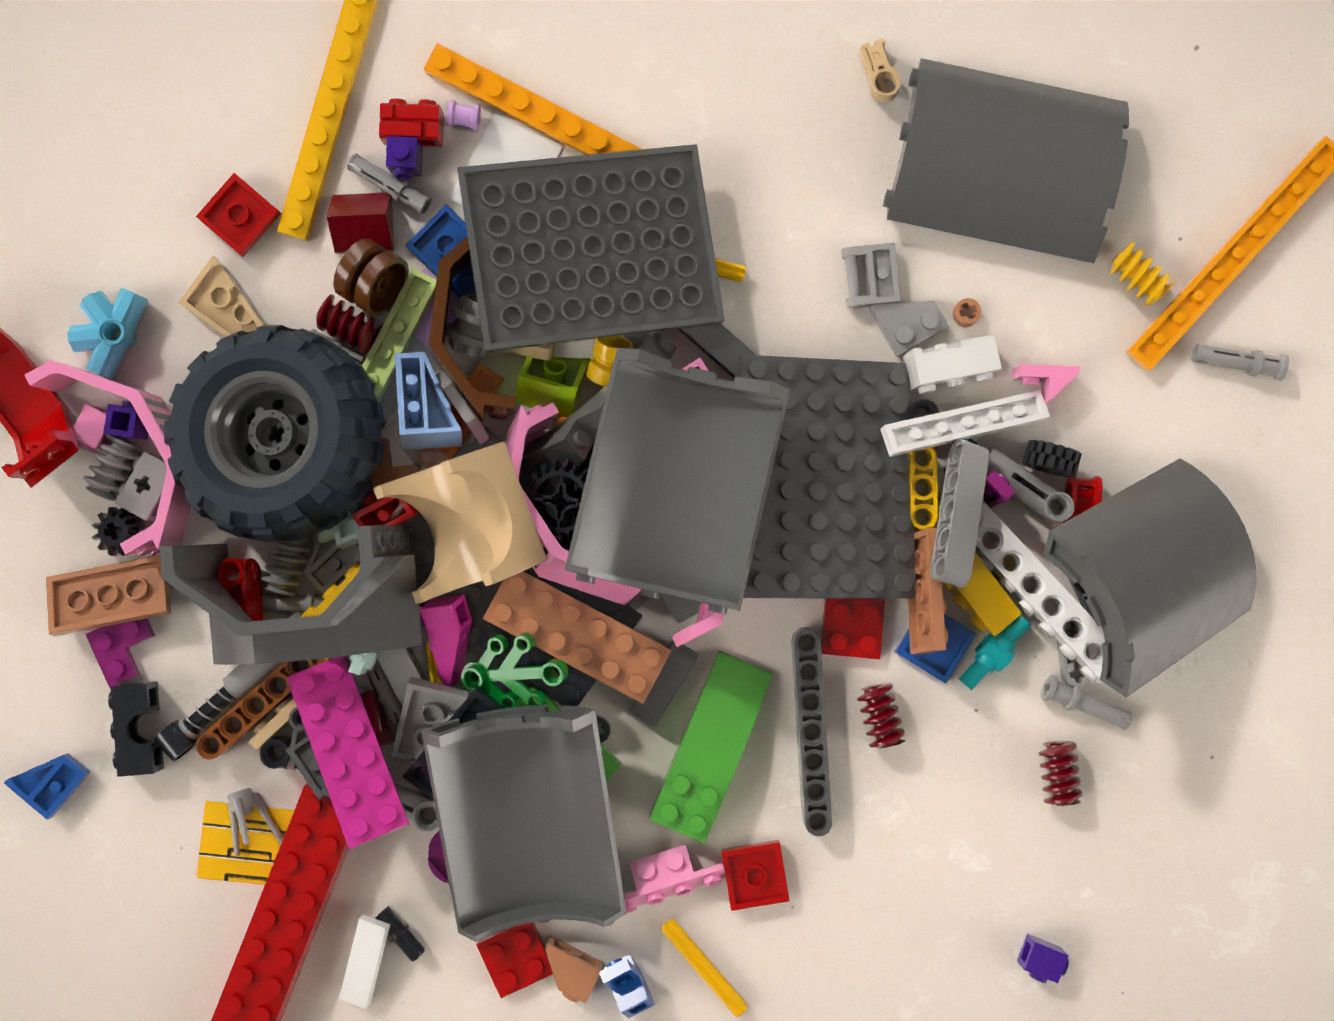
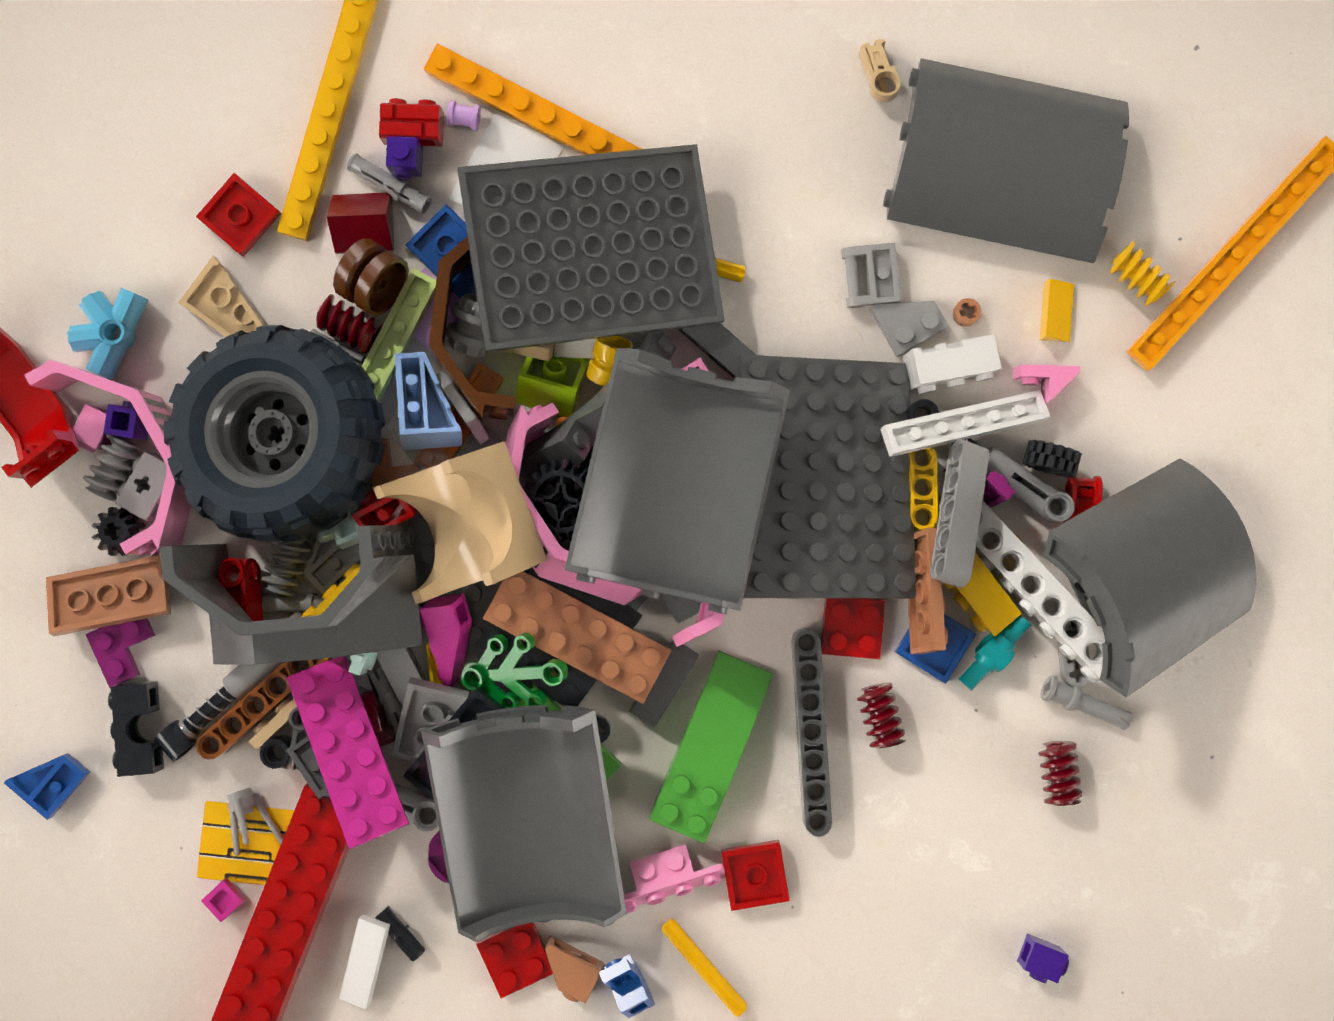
(223, 899): none -> dark pink plate
(1056, 311): none -> yellow slope
(1253, 363): light grey pin -> none

